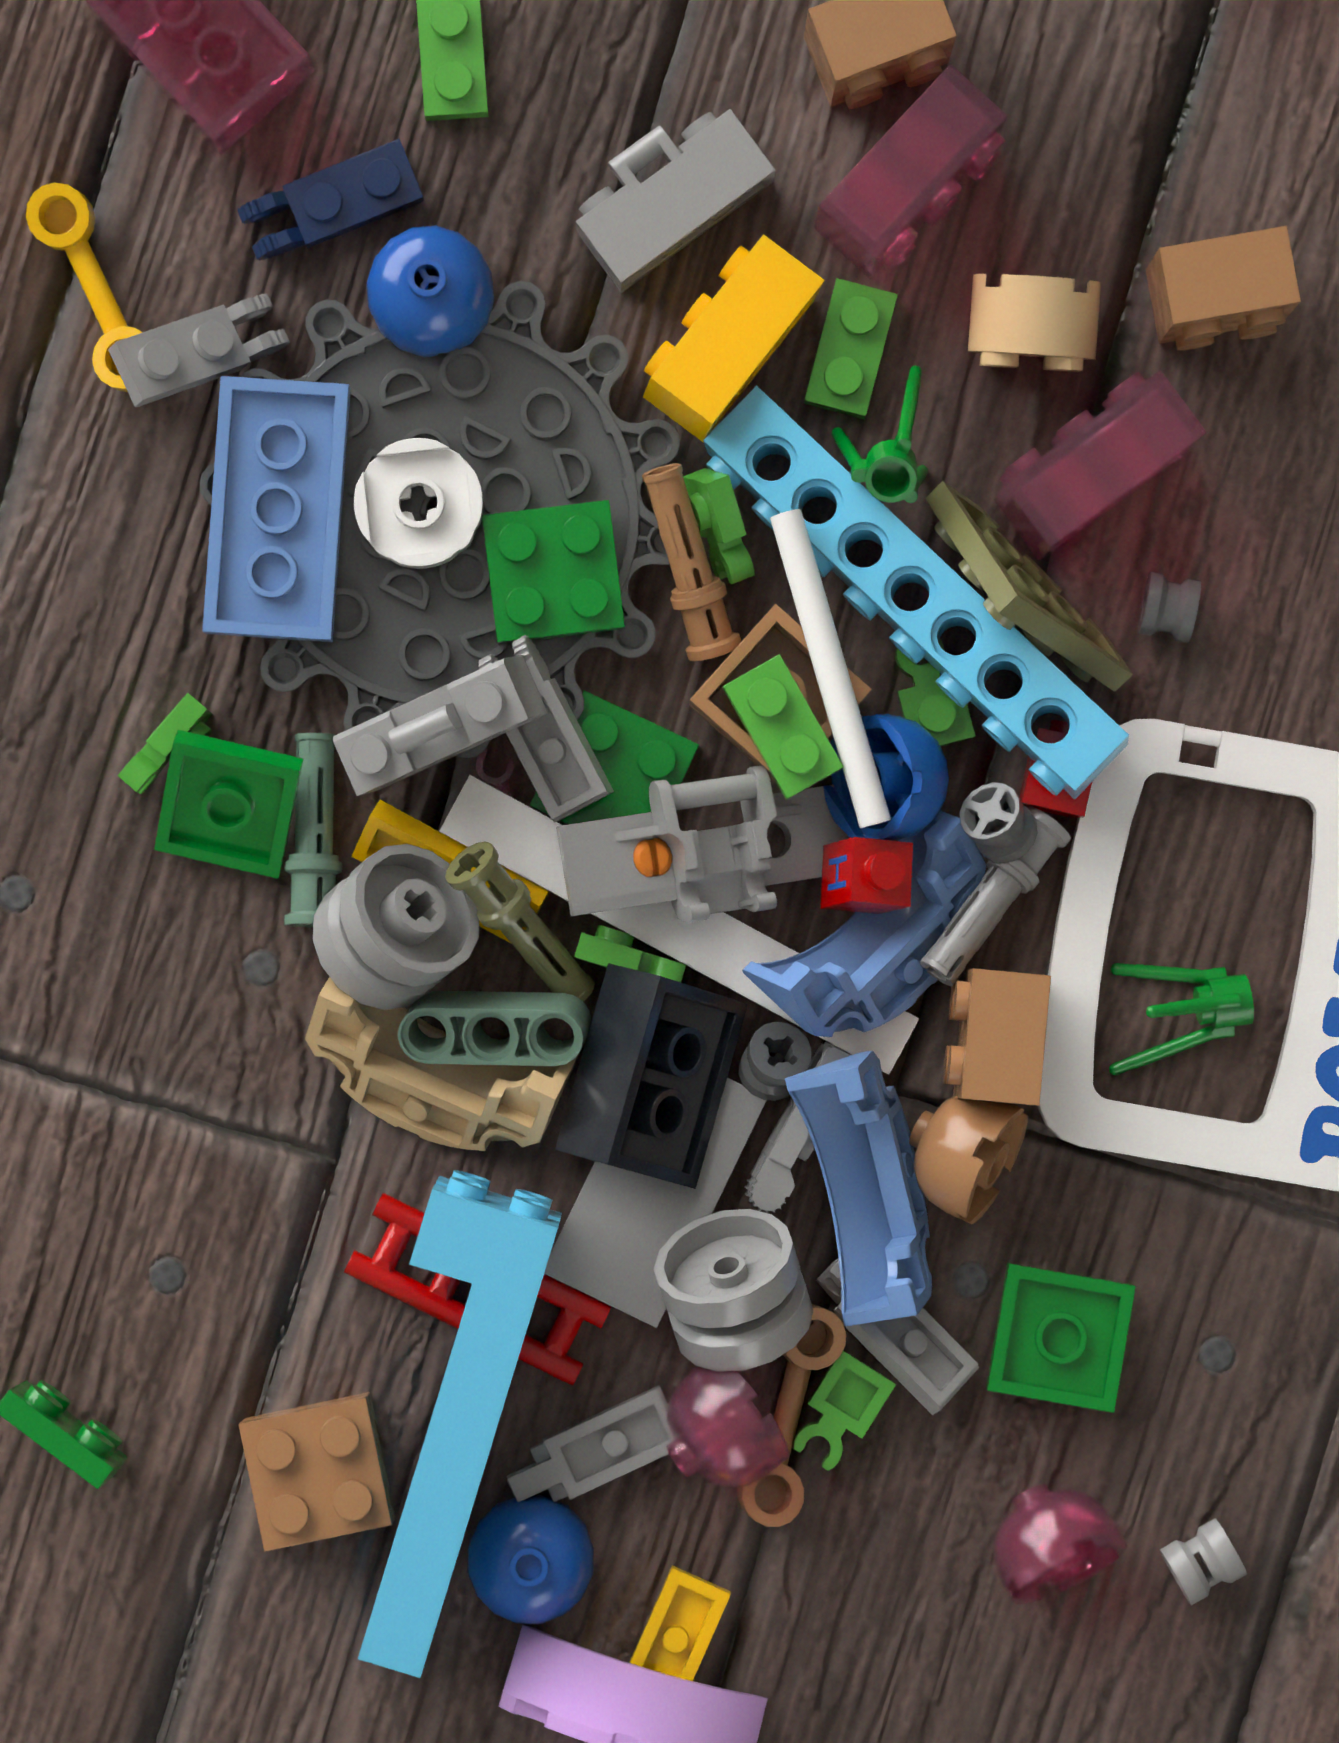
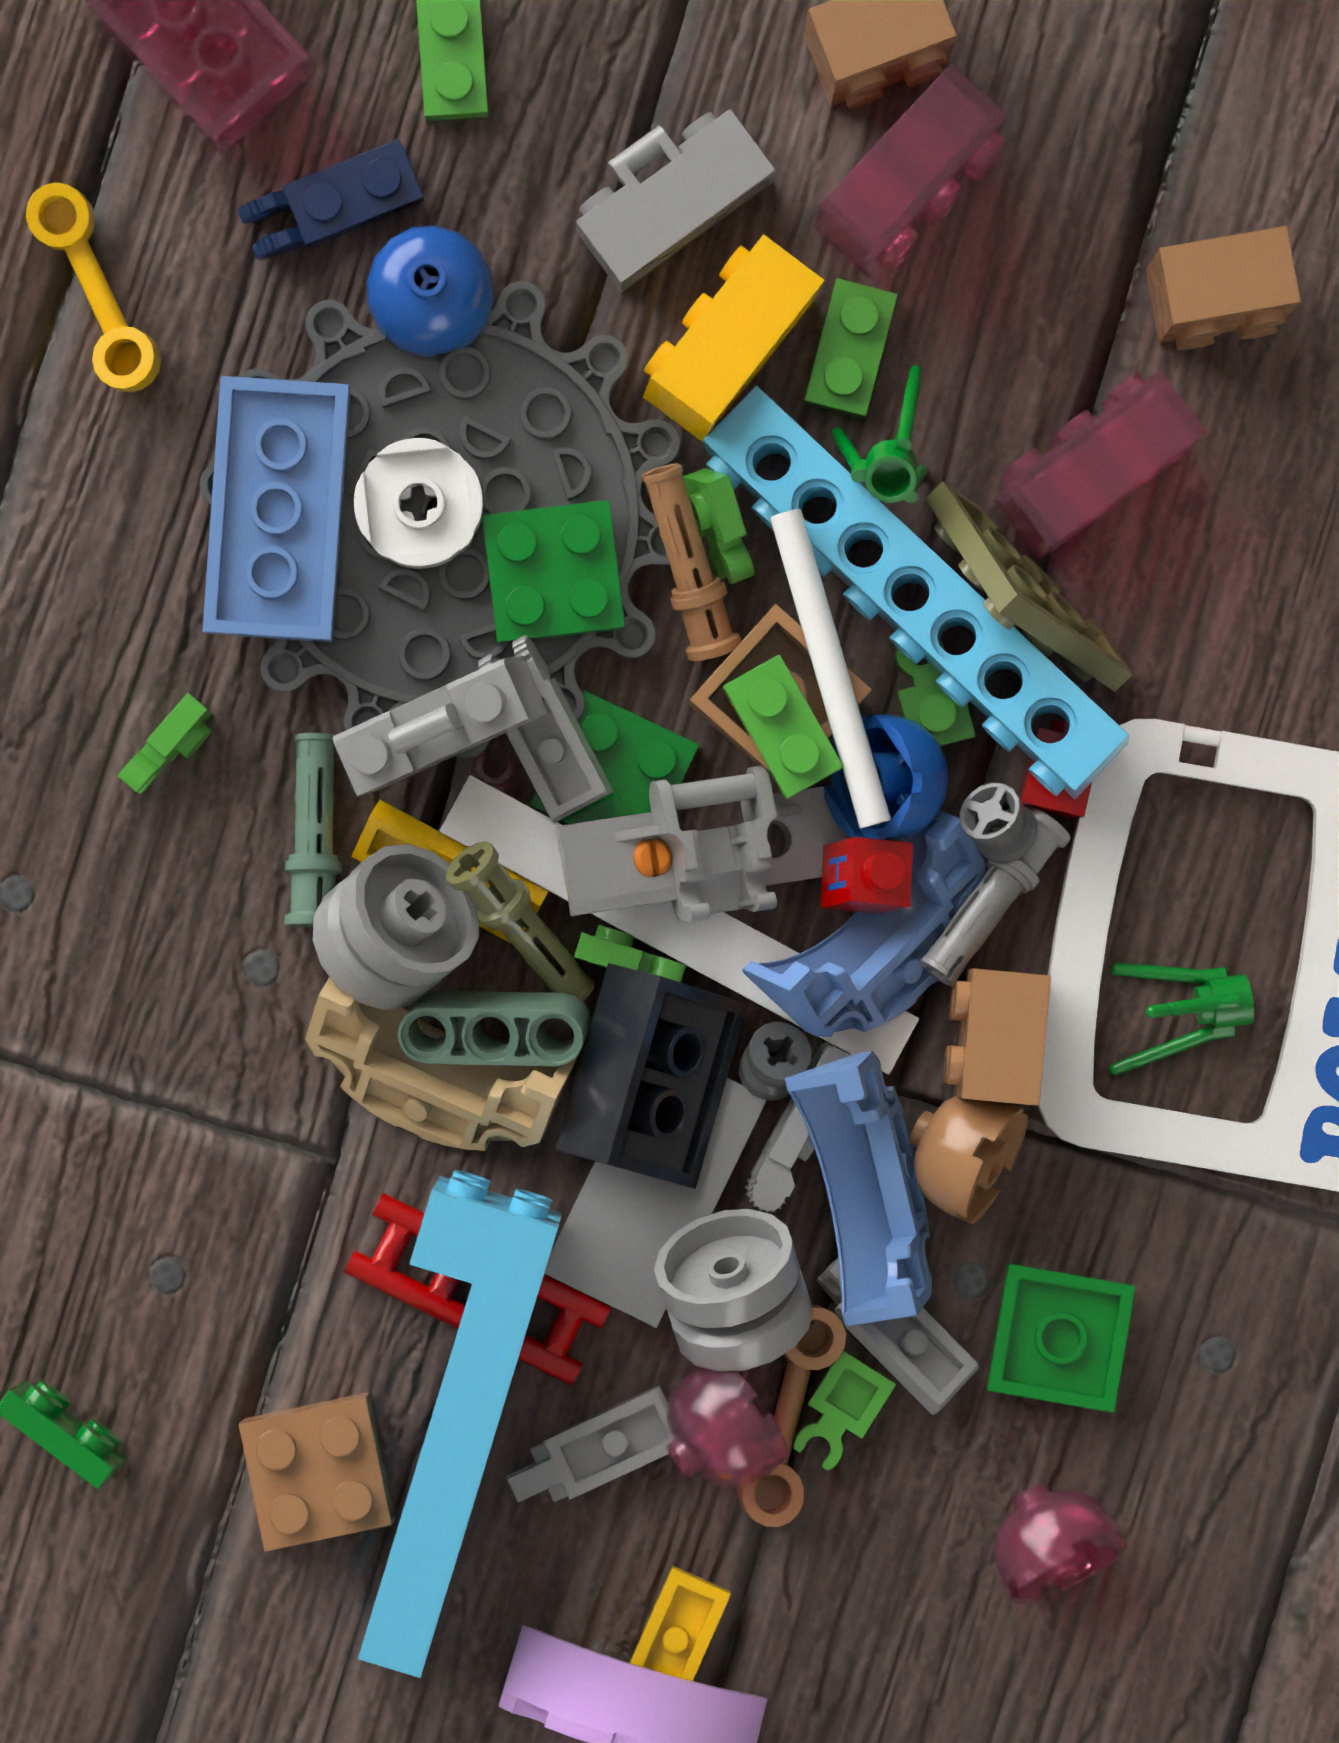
(193, 350): light grey hinge -> none
(228, 804): green plate -> none
(530, 1559): blue cylinder -> none
(1034, 320): tan brick -> none
(1169, 607): dark grey wheel -> none
(1215, 1553): light grey wheel -> none

